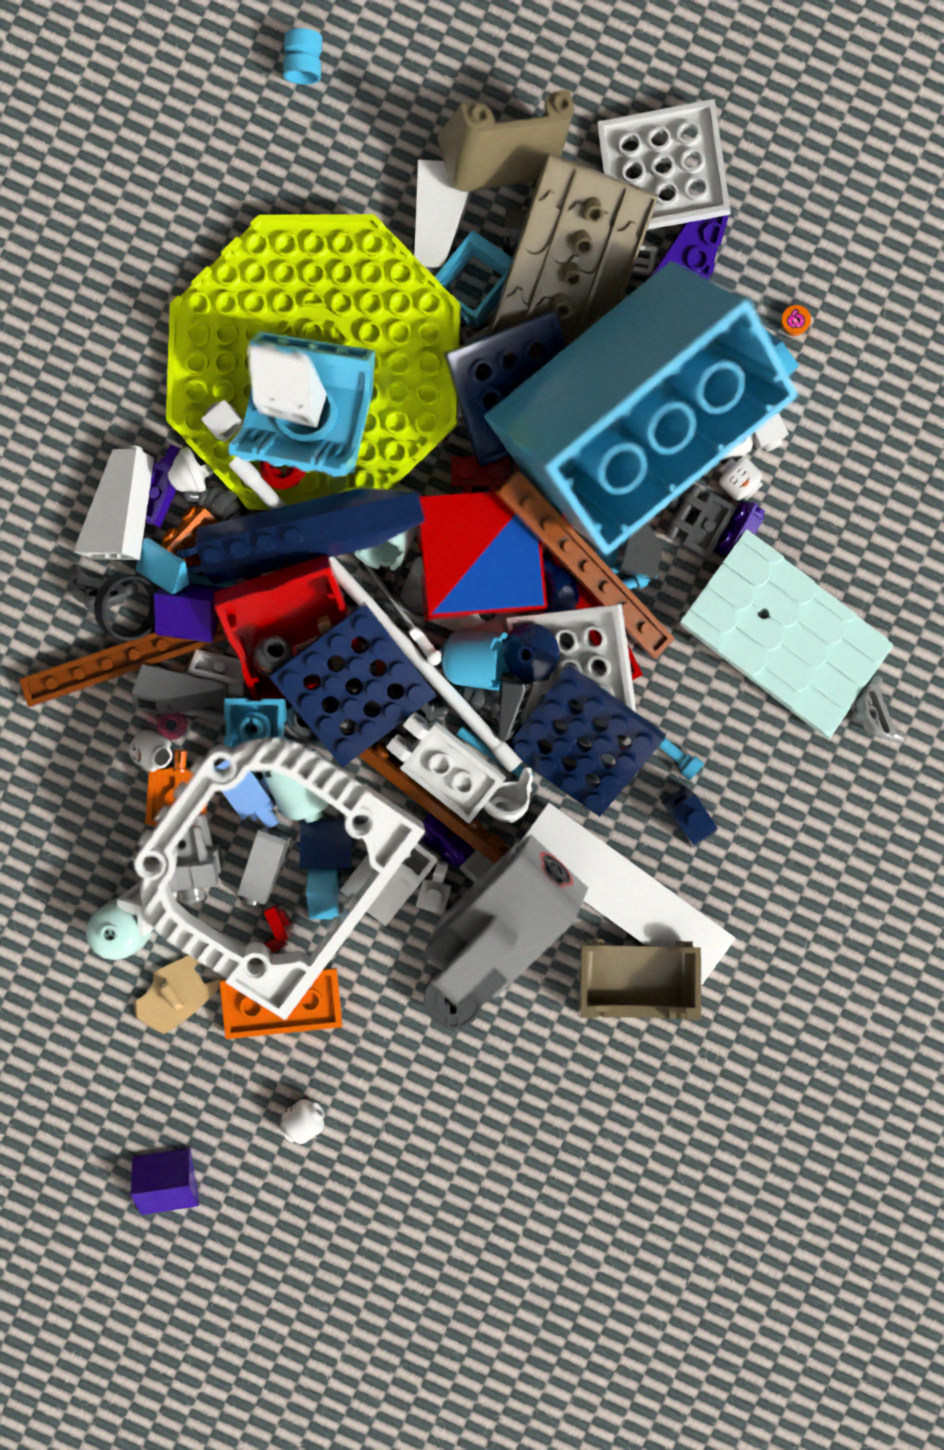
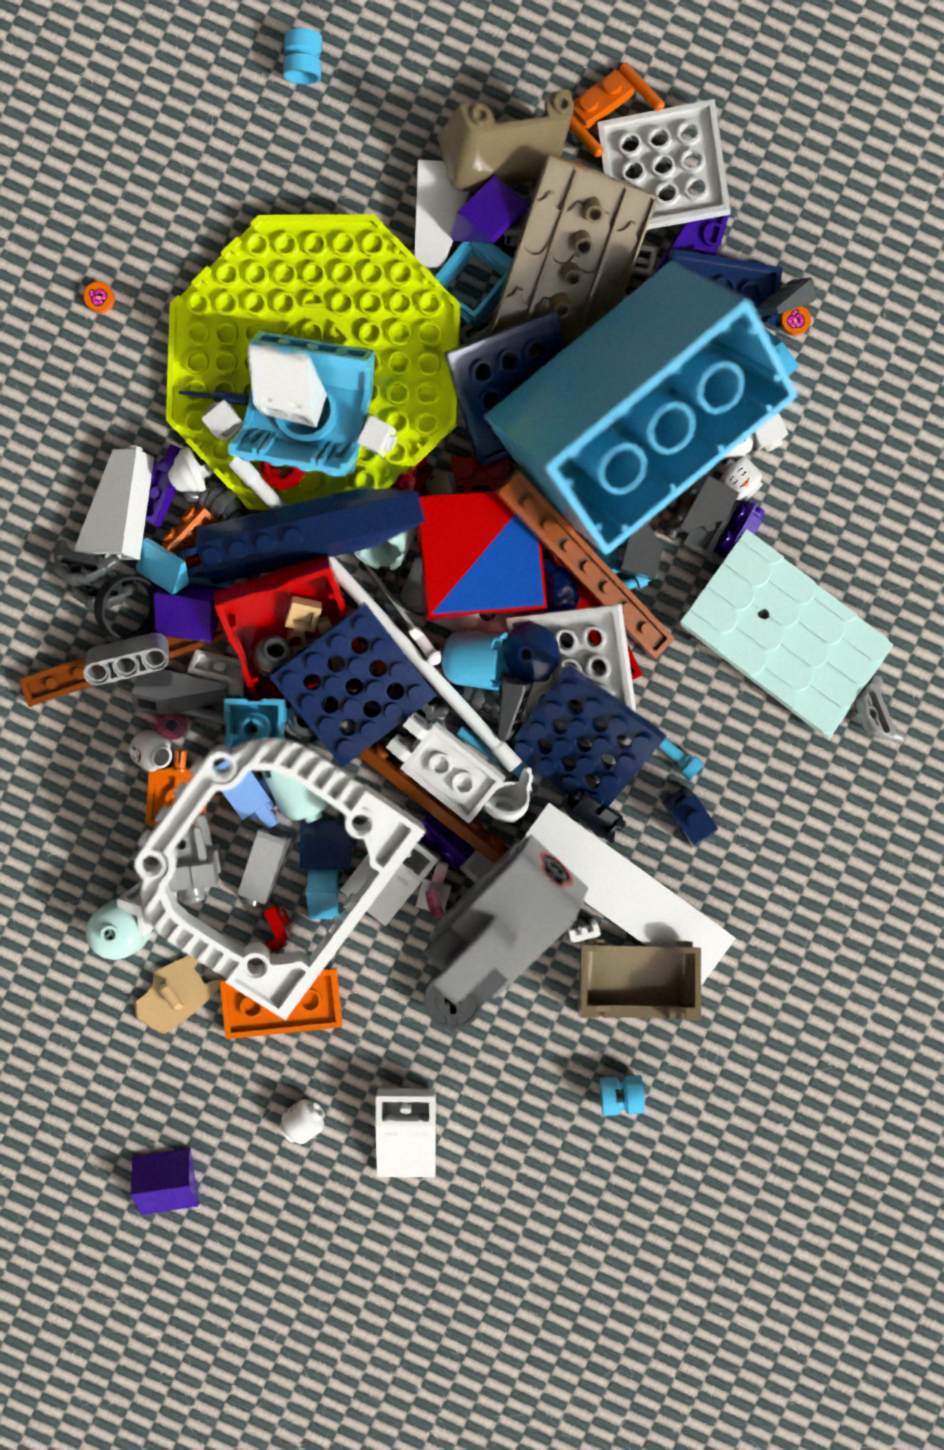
(81, 568): none -> dark grey piece
(99, 297): none -> orange tile
(136, 648): none -> light grey beam
(219, 396): none -> dark blue piece
(302, 617): none -> tan plate
(377, 437): none -> white plate
(406, 1132): none -> white slope
(413, 478): none -> dark red hinge
(434, 903): none -> clear pink tile
(442, 485): none -> light grey tile
(488, 213): none -> dark purple slope
(583, 808): none -> black hinge
(593, 927): none -> white tile
(604, 99): none -> orange plate
(632, 1095): none -> medium azure wheel
(709, 504): none -> dark grey slope
(743, 278): none -> dark blue wing
(788, 297): none -> dark grey slope

